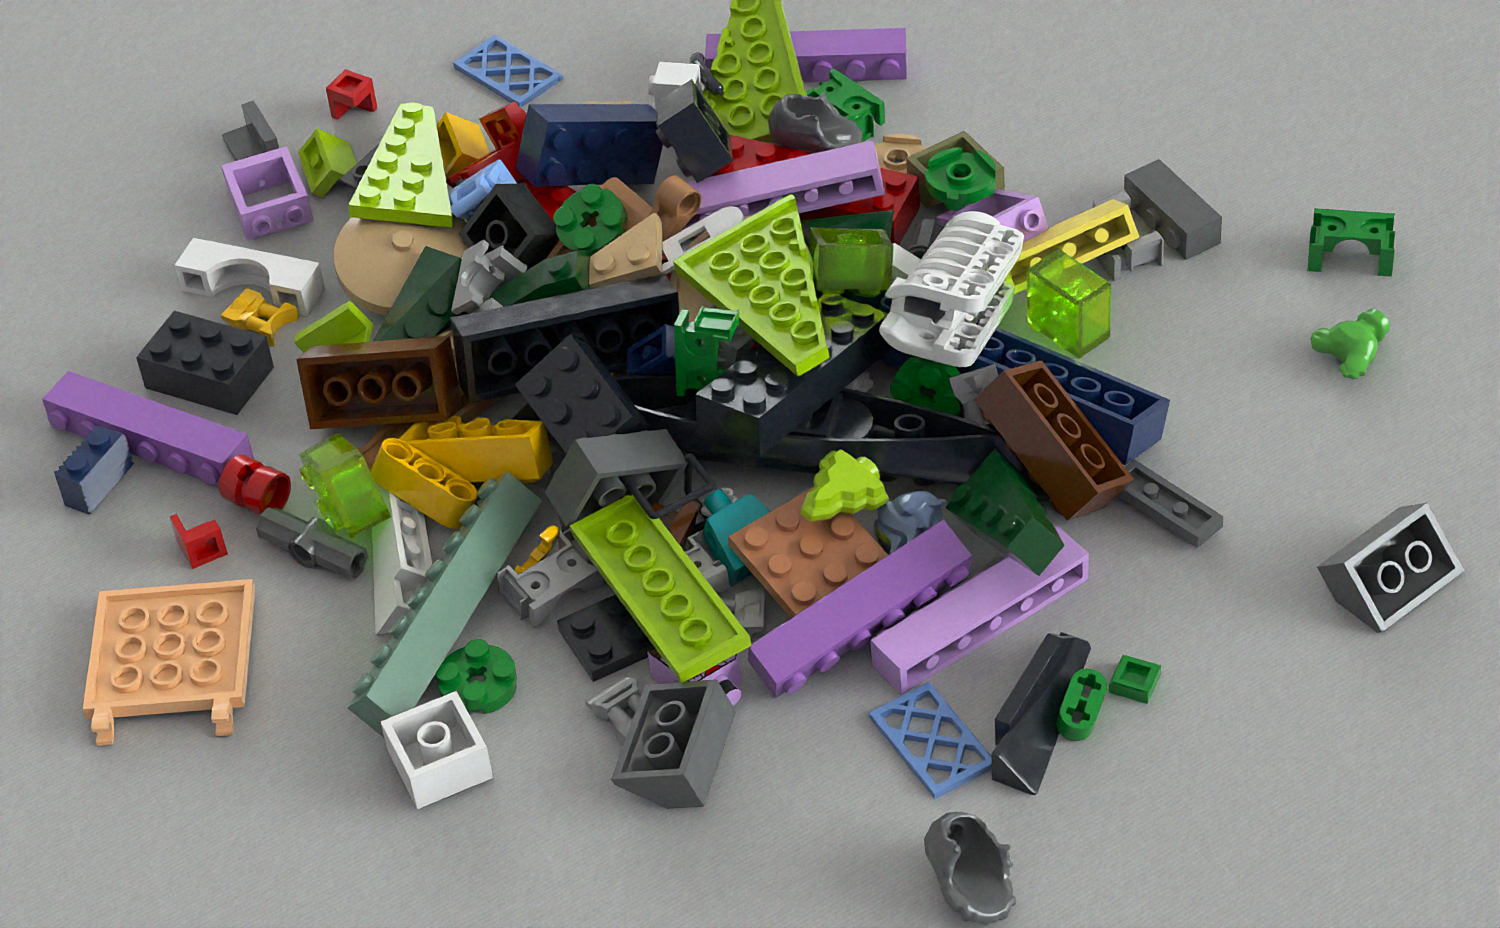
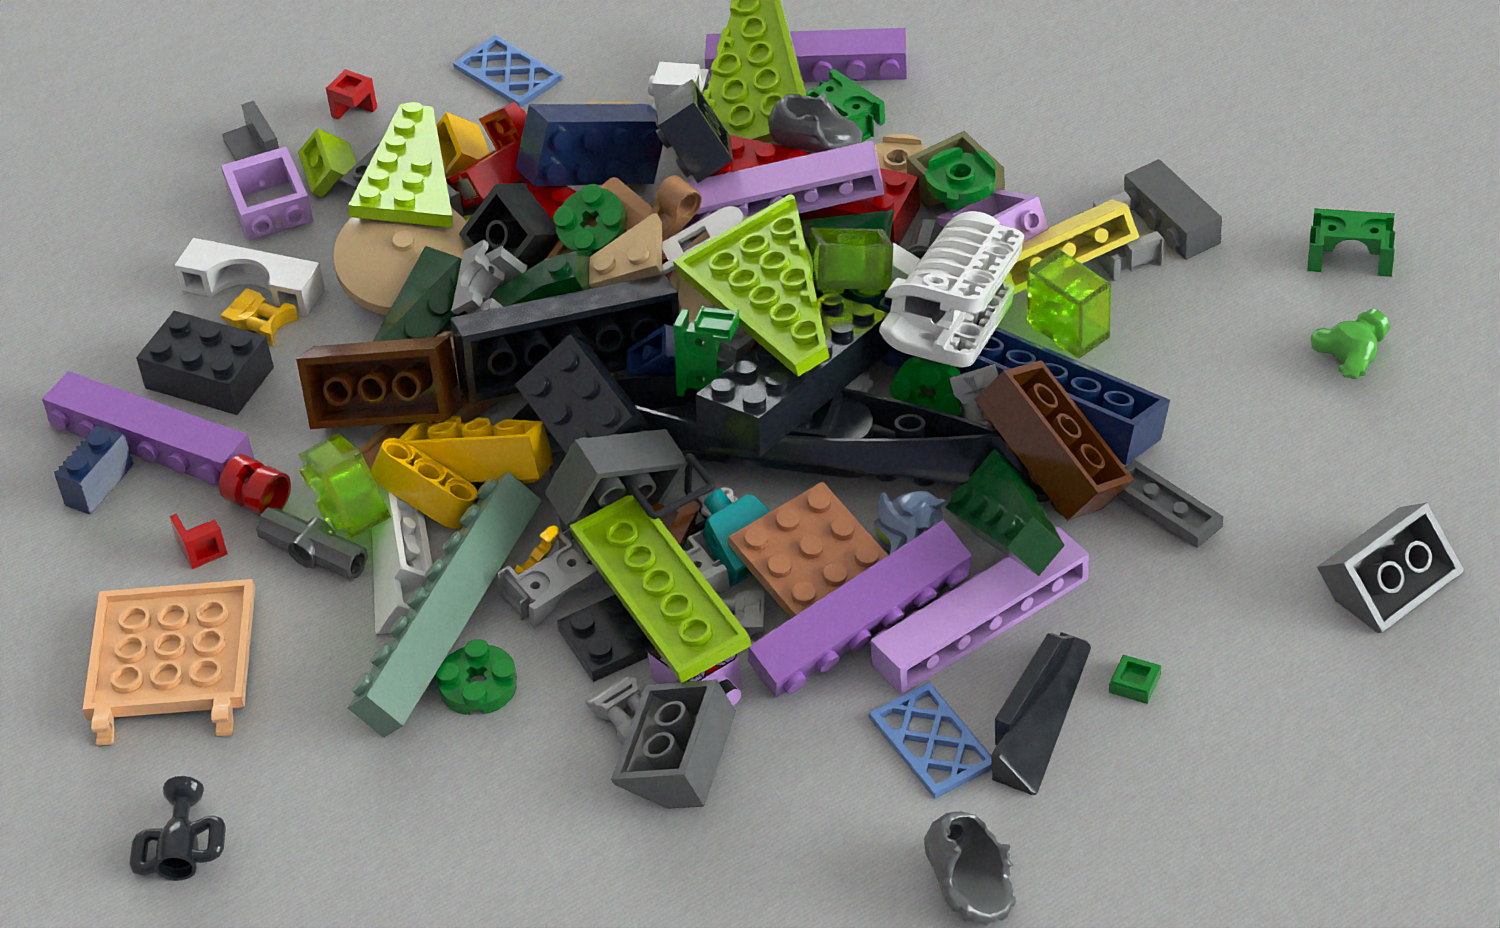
(178, 841): none -> black piece
(340, 326): lime panel -> none
(437, 749): white brick -> none
(472, 192): light blue piece -> none
(707, 78): black piece -> none
(844, 487): lime rock -> none
(1075, 702): green beam -> none

